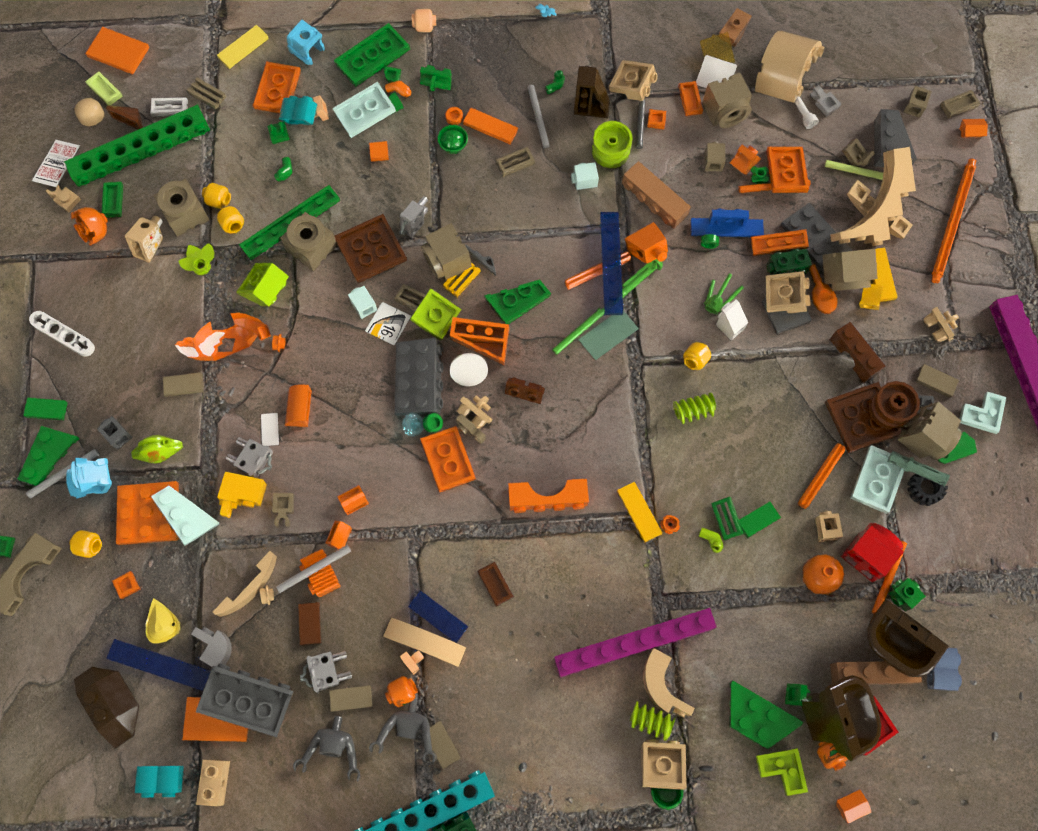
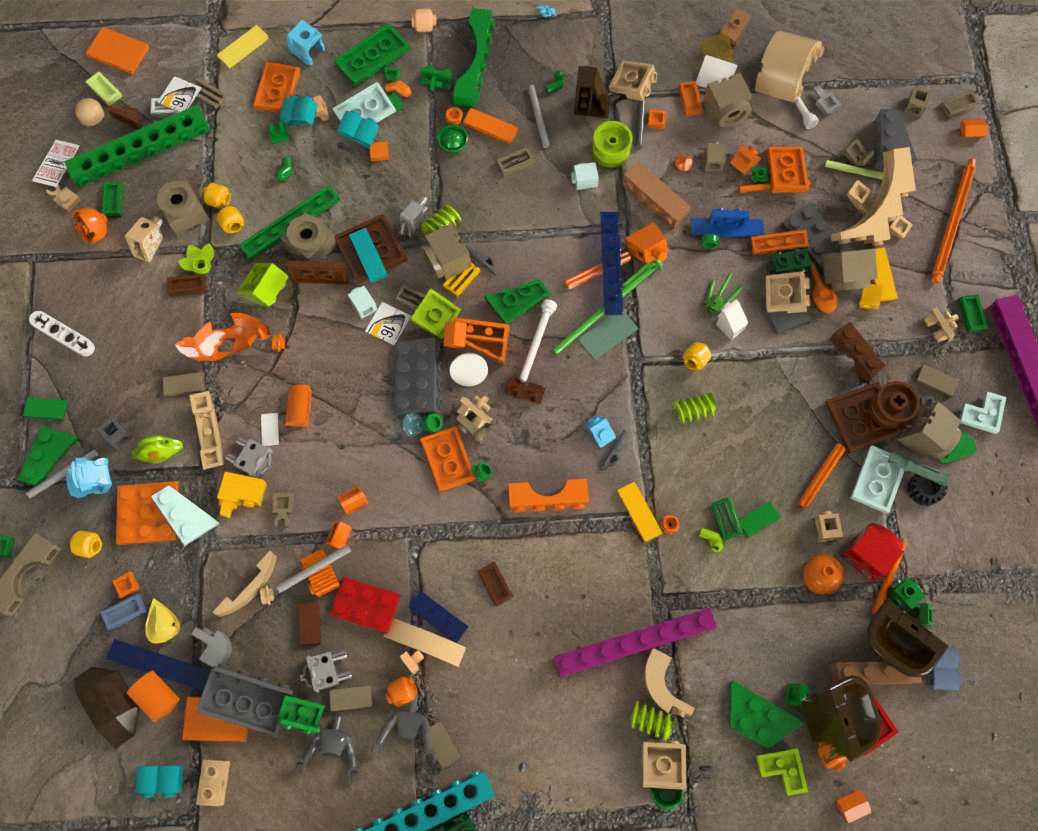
(123, 612): none -> sand blue tile
(153, 696): none -> orange brick
(179, 94): none -> sticker
(187, 285): none -> reddish brown tile
(208, 430): none -> tan slope
(299, 714): none -> green bracket
(318, 272): none -> reddish brown tile
(358, 128): none -> teal brick
(365, 605): none -> red plate
(368, 255): none -> teal tile
(444, 217): none -> lime piece
(454, 334): none -> orange piece
(467, 86): none -> green arch
(482, 471): none -> green plate
(548, 307): none -> white piece
(600, 430): none -> medium azure bracket
(614, 452): none -> dark grey hand
(683, 162): none -> orange plate
(925, 614): none -> green tile
(973, 313): none -> green tile

